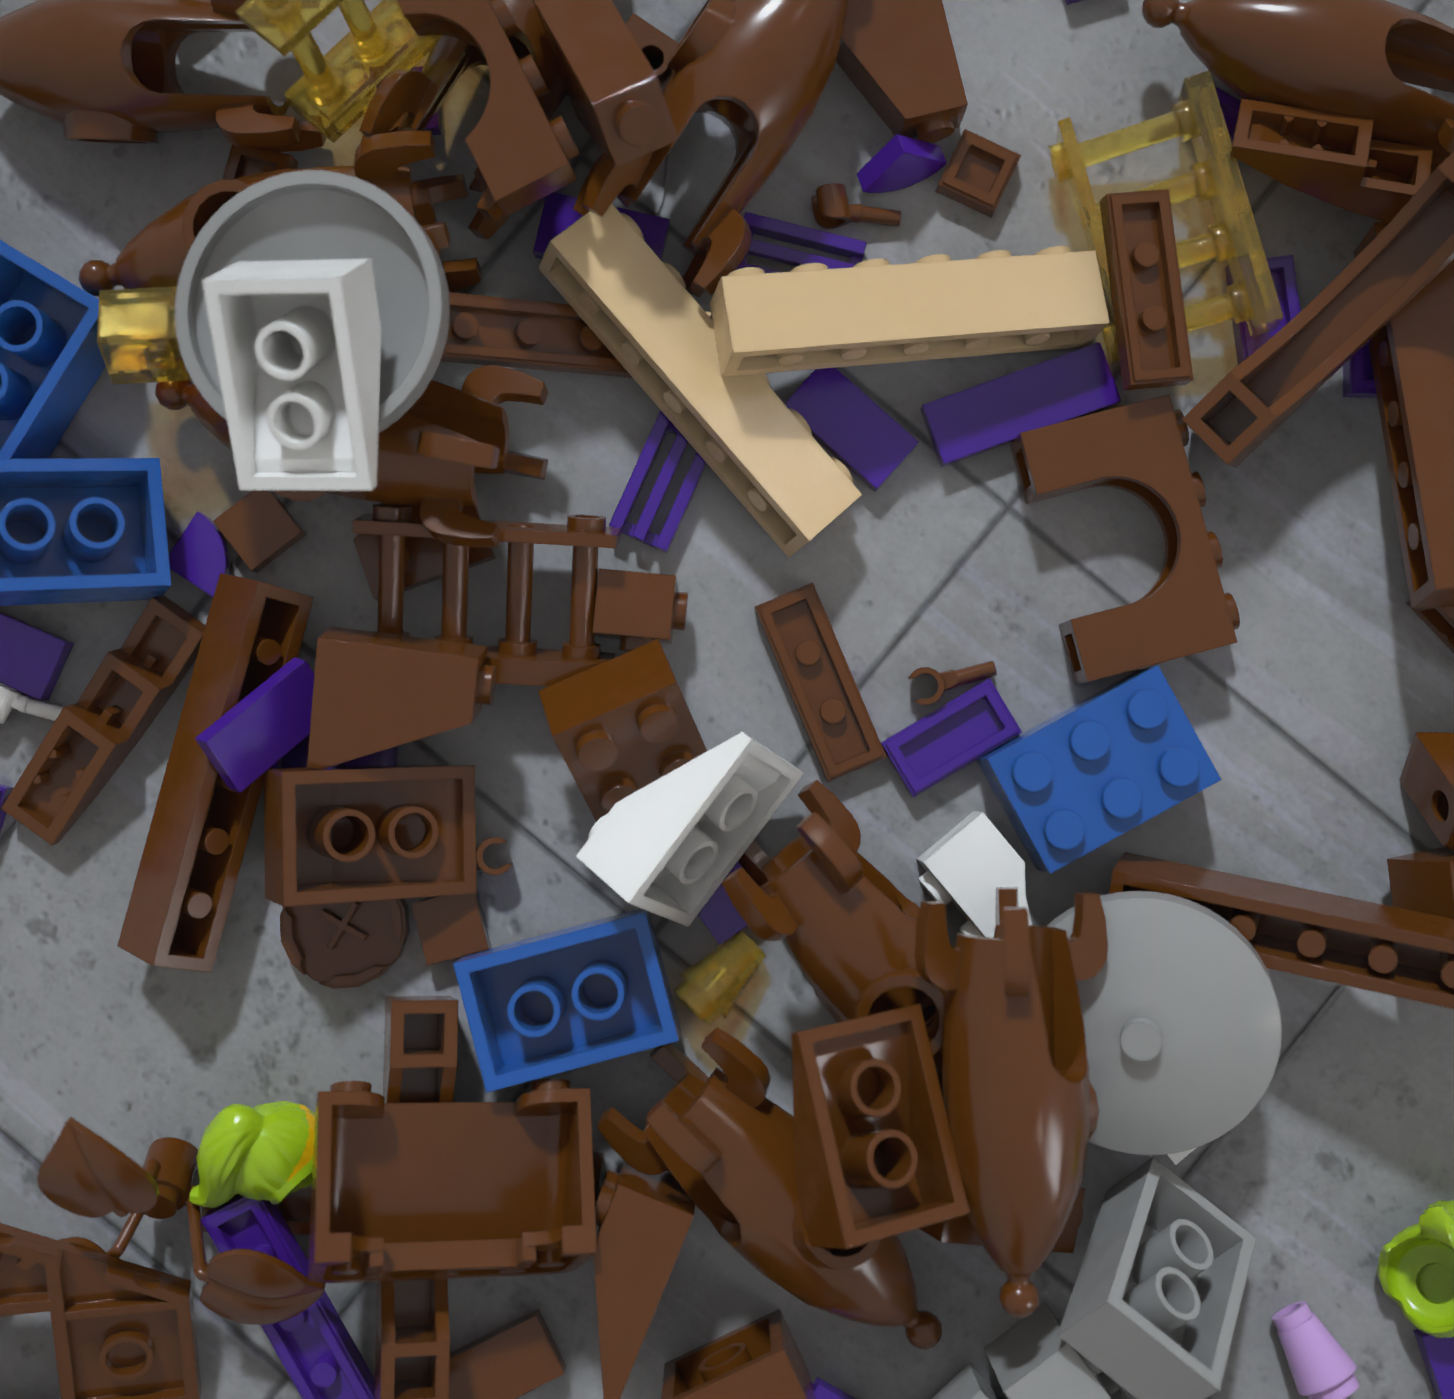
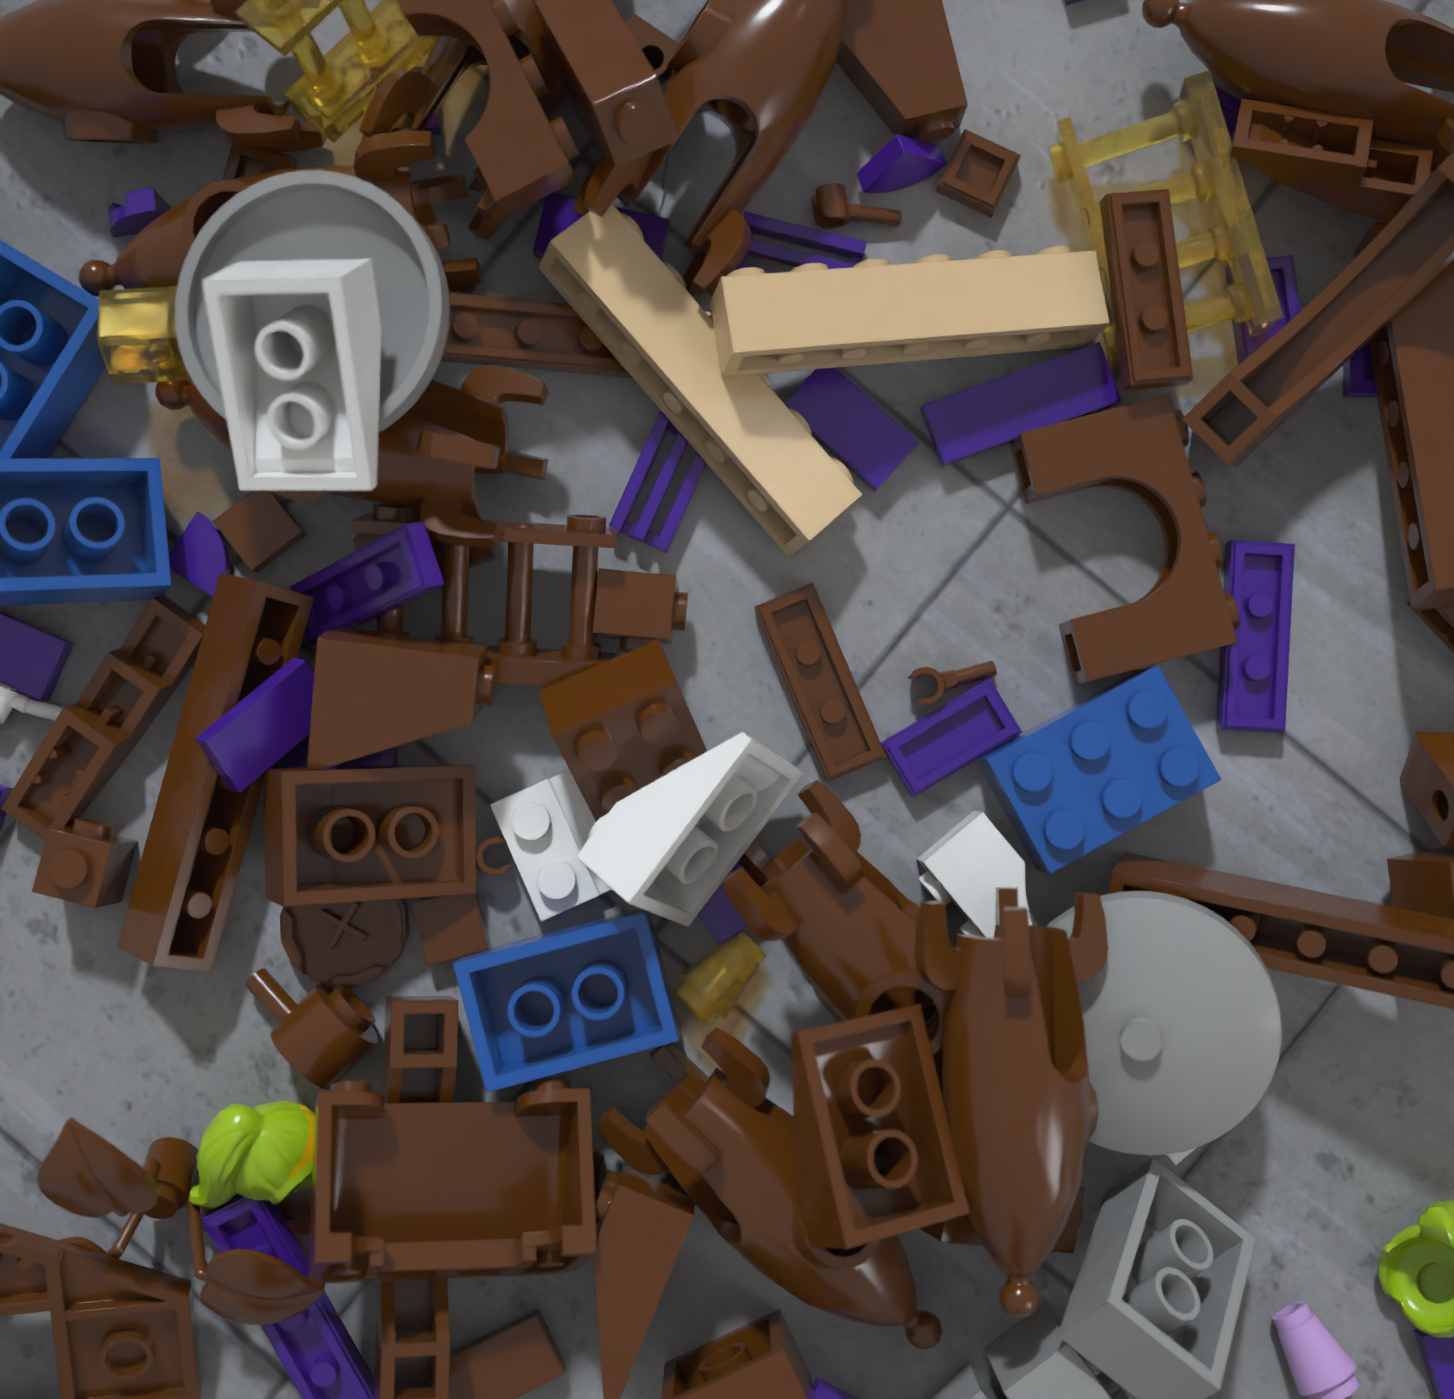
(85, 864): none -> reddish brown brick
(140, 209): none -> dark purple tile
(319, 1034): none -> reddish brown piece
(371, 581): none -> dark purple tile
(544, 834): none -> white plate
(1256, 668): none -> dark purple tile

